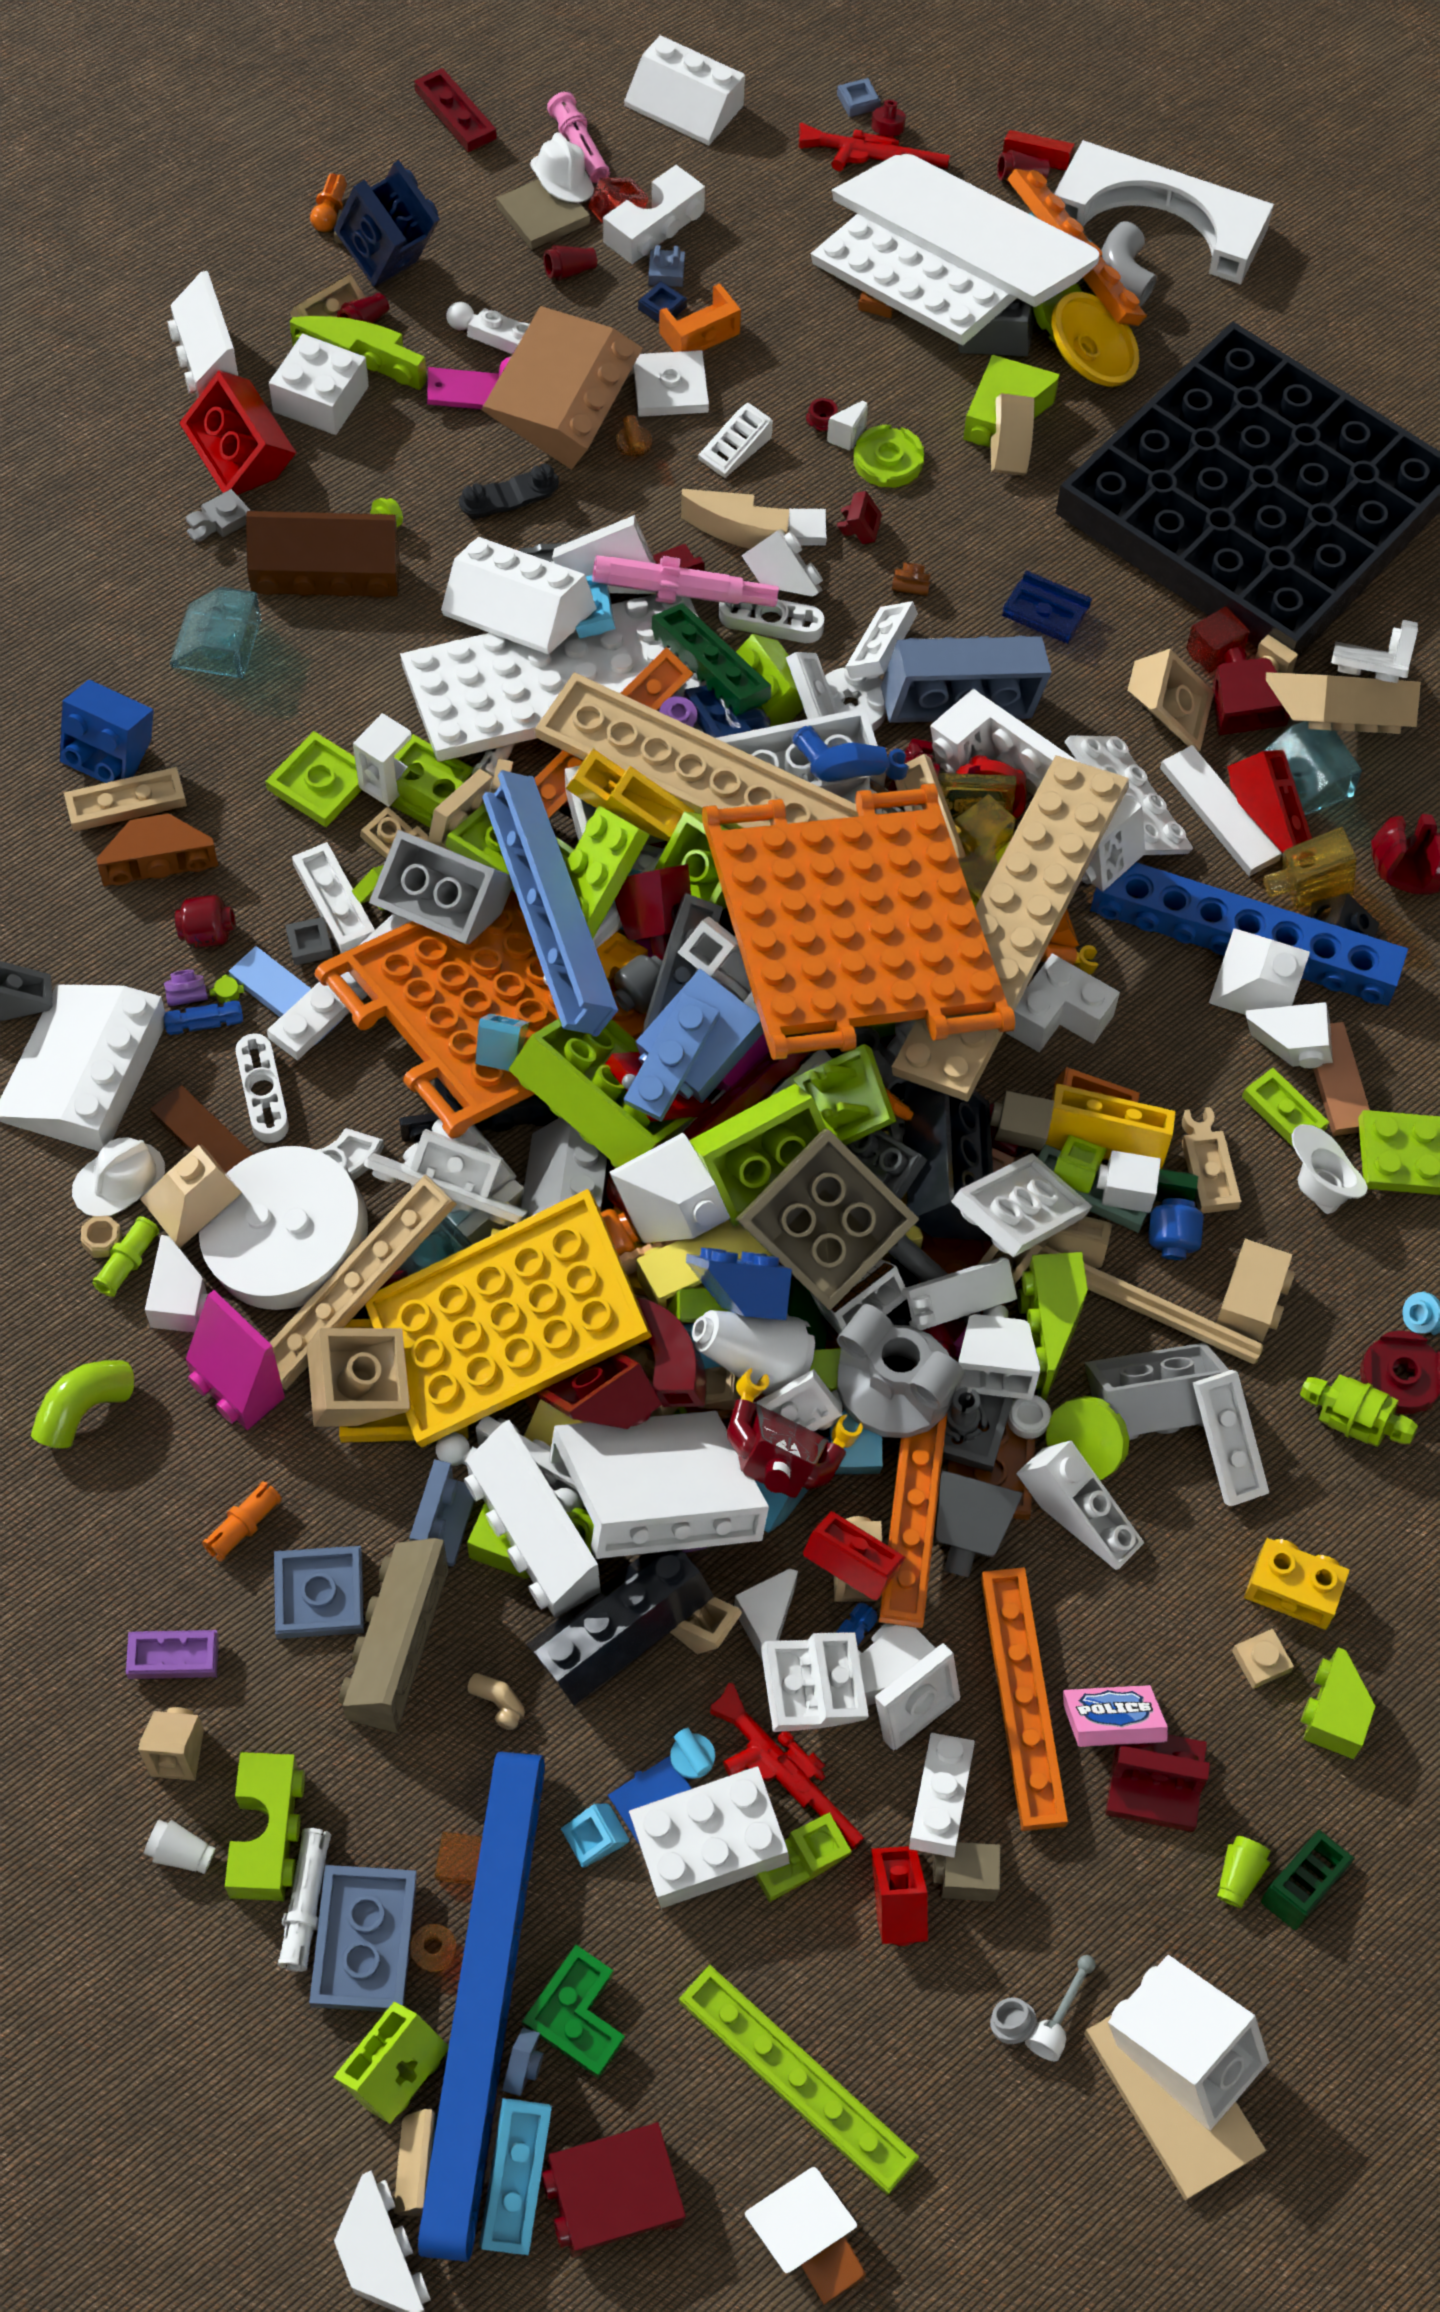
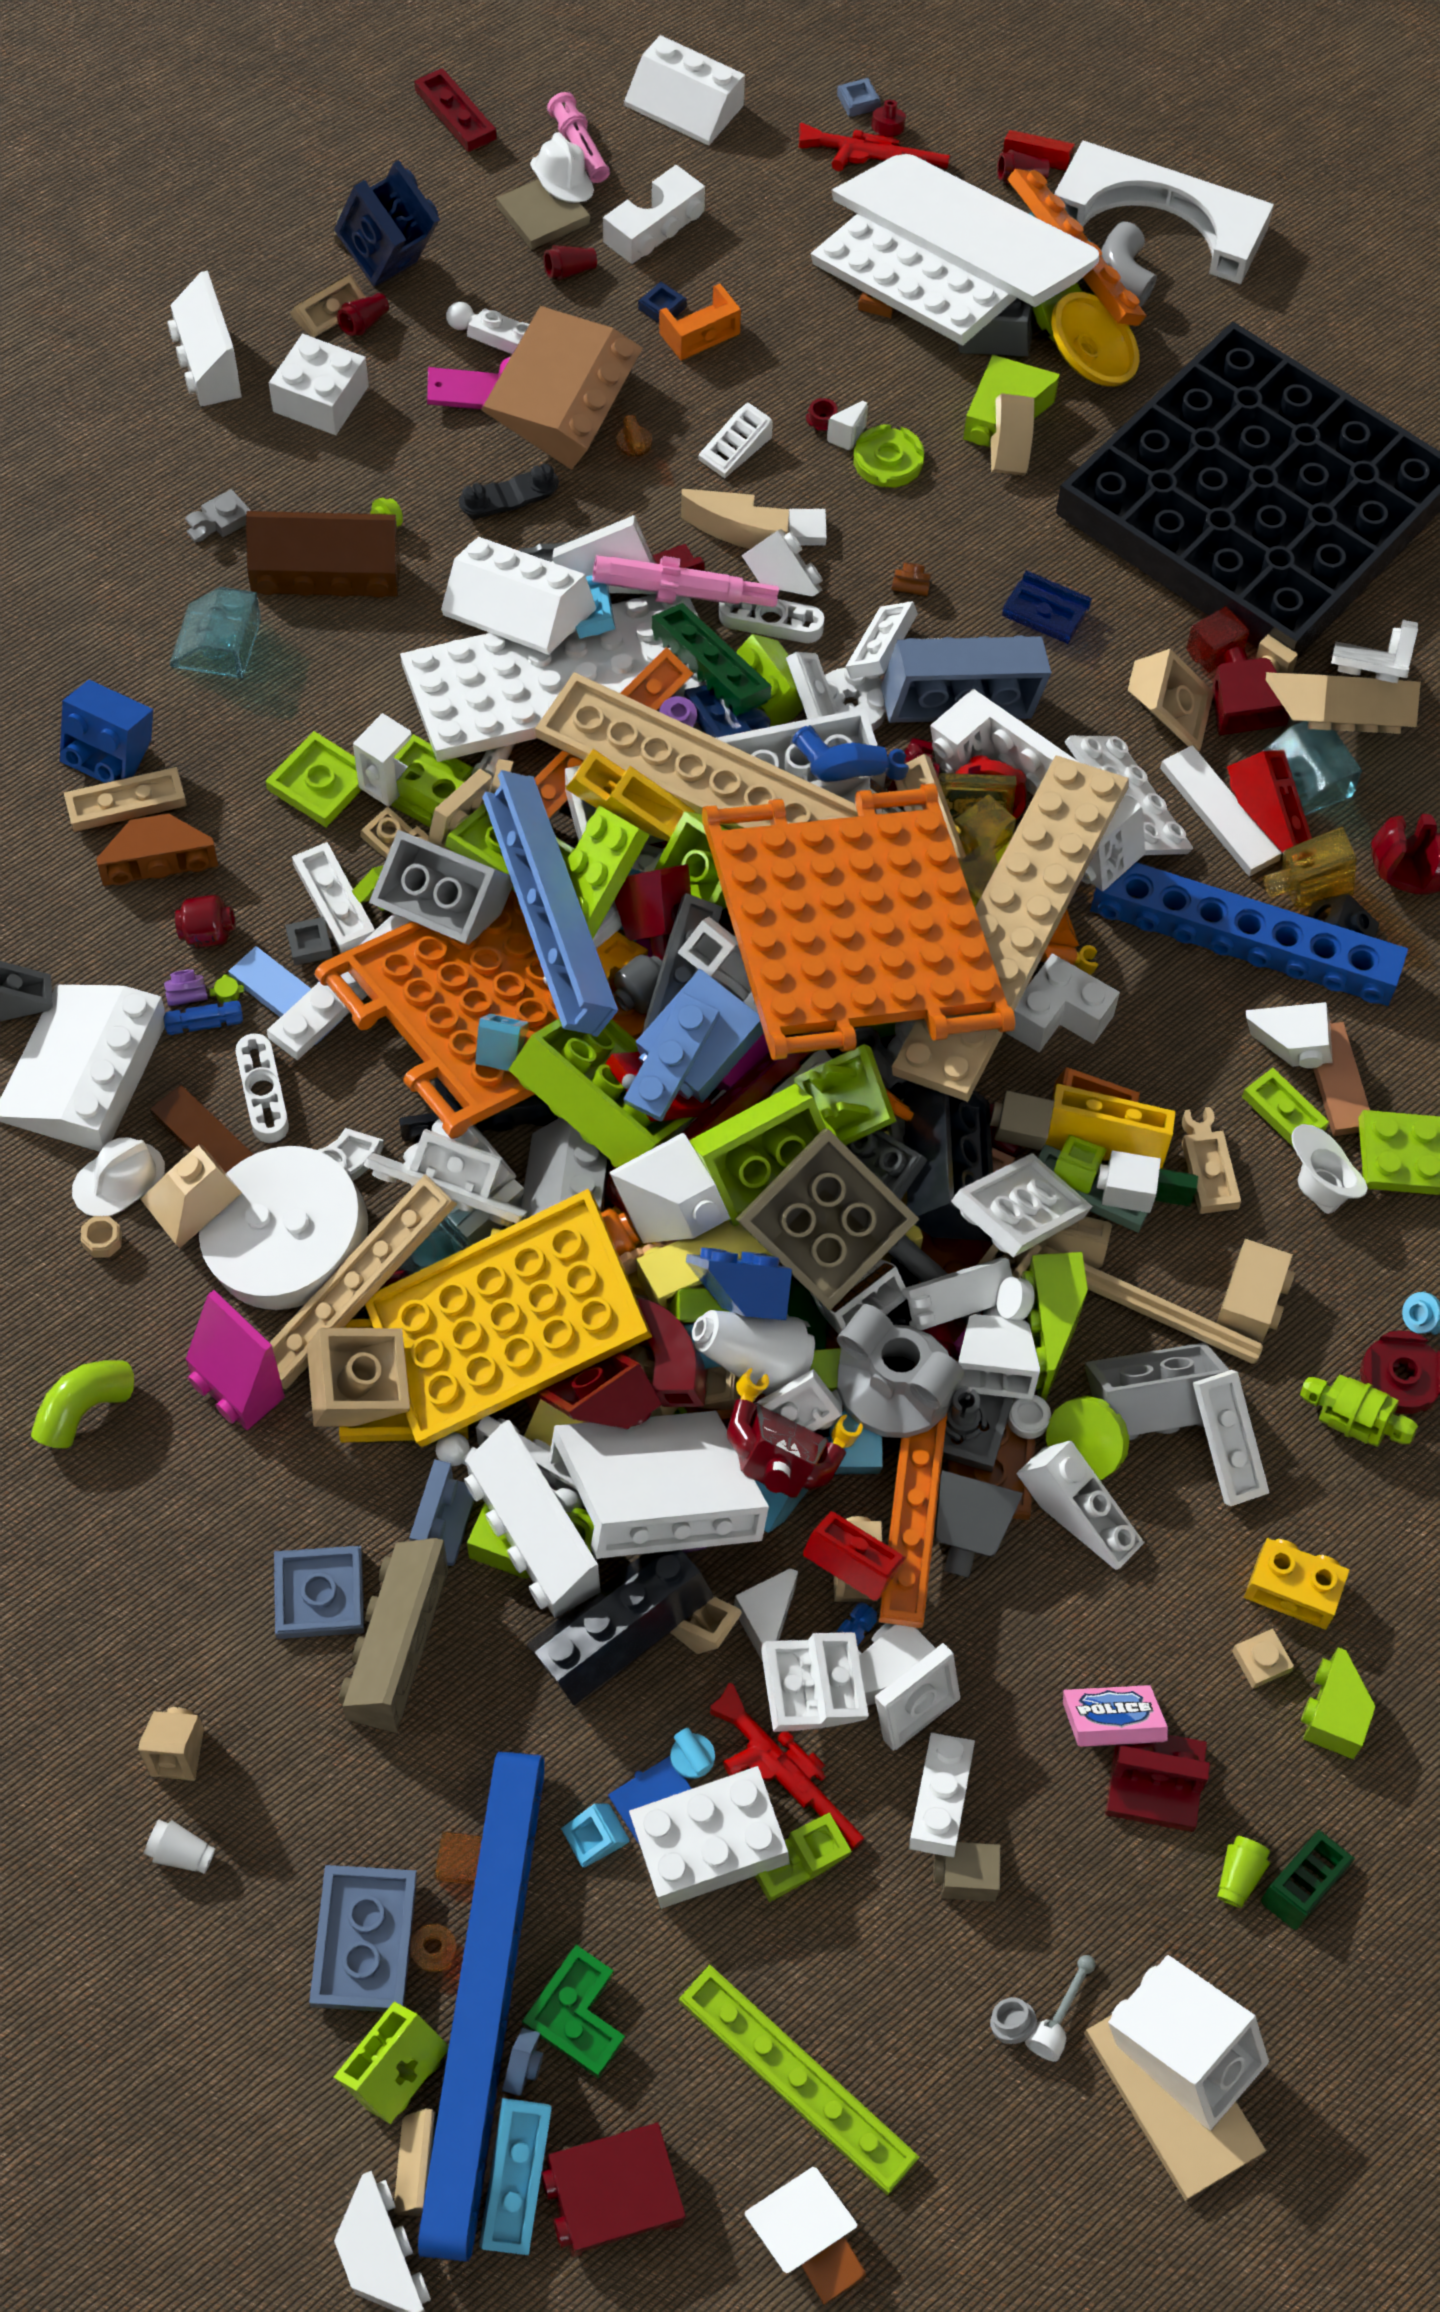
(125, 1256): lime pin -> none
(172, 1654): medium lavender plate -> none
(174, 1291): white slope -> none
(236, 434): red slope -> none
(242, 1521): orange pin -> none
(263, 1866): lime arch -> none
(302, 1911): white pin -> none
(324, 215): orange axle -> none
(378, 344): lime slope -> none
(502, 1695): tan arm -> none
(613, 192): clear red bracket -> none
(666, 266): sand blue tile -> none
(670, 383): white plate -> none
(861, 518): dark red tile -> none
(900, 1896): red slope -> none
(1015, 1298): none -> white tile
(1023, 1700): orange plate -> none
(1176, 1228): blue head -> none
(1258, 973): white slope -> none

